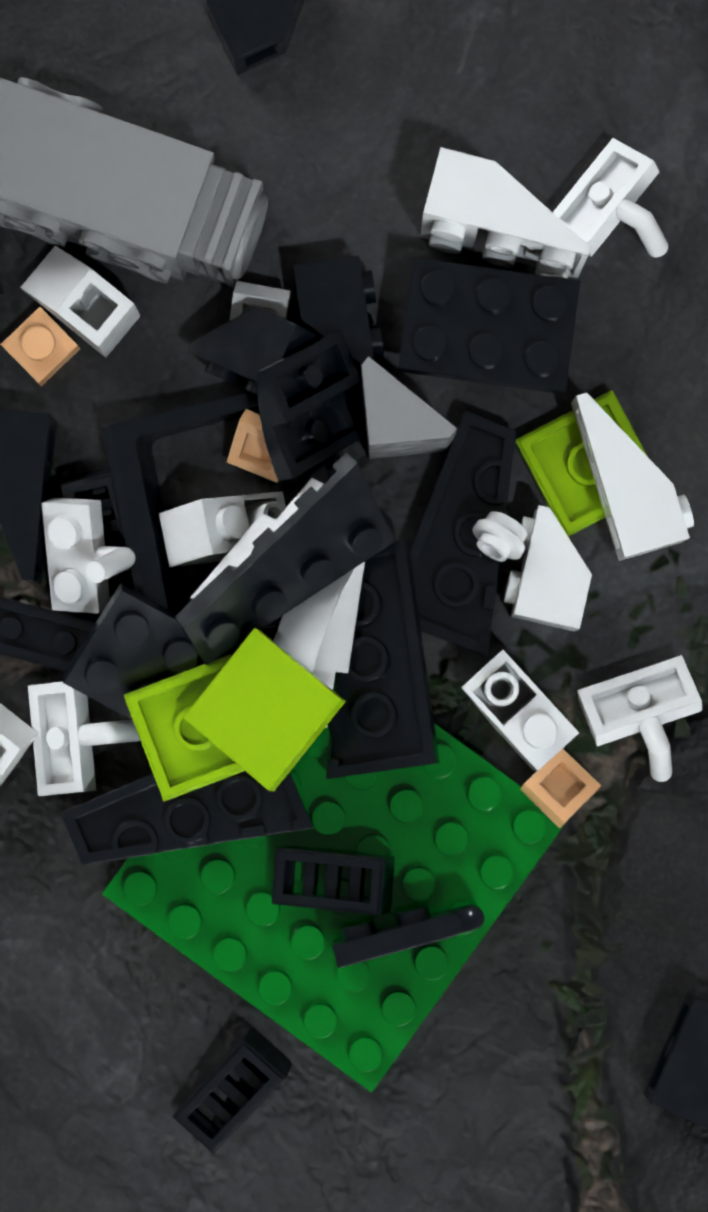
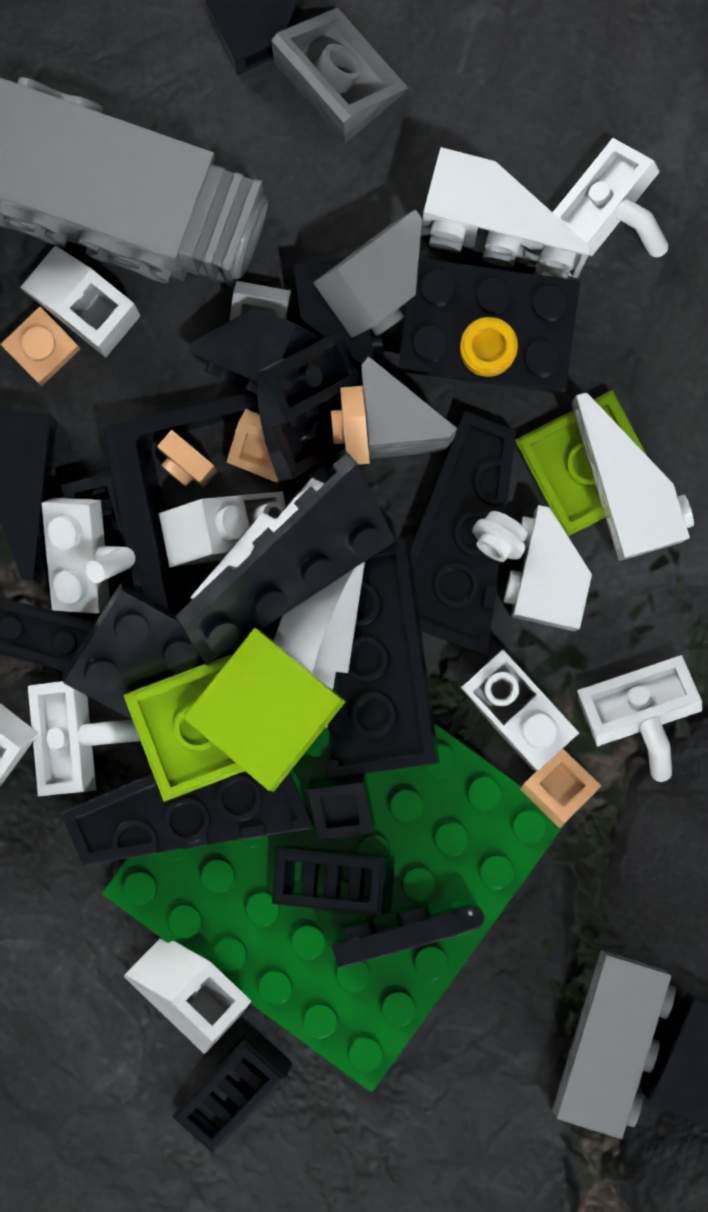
(185, 462): none -> light nougat plate
(188, 992): none -> white slope
(336, 72): none -> light grey slope
(341, 806): none -> black plate
(350, 424): none -> light nougat plate
(375, 278): none -> light grey slope
(488, 346): none -> yellow tile
(613, 1045): none -> light grey brick

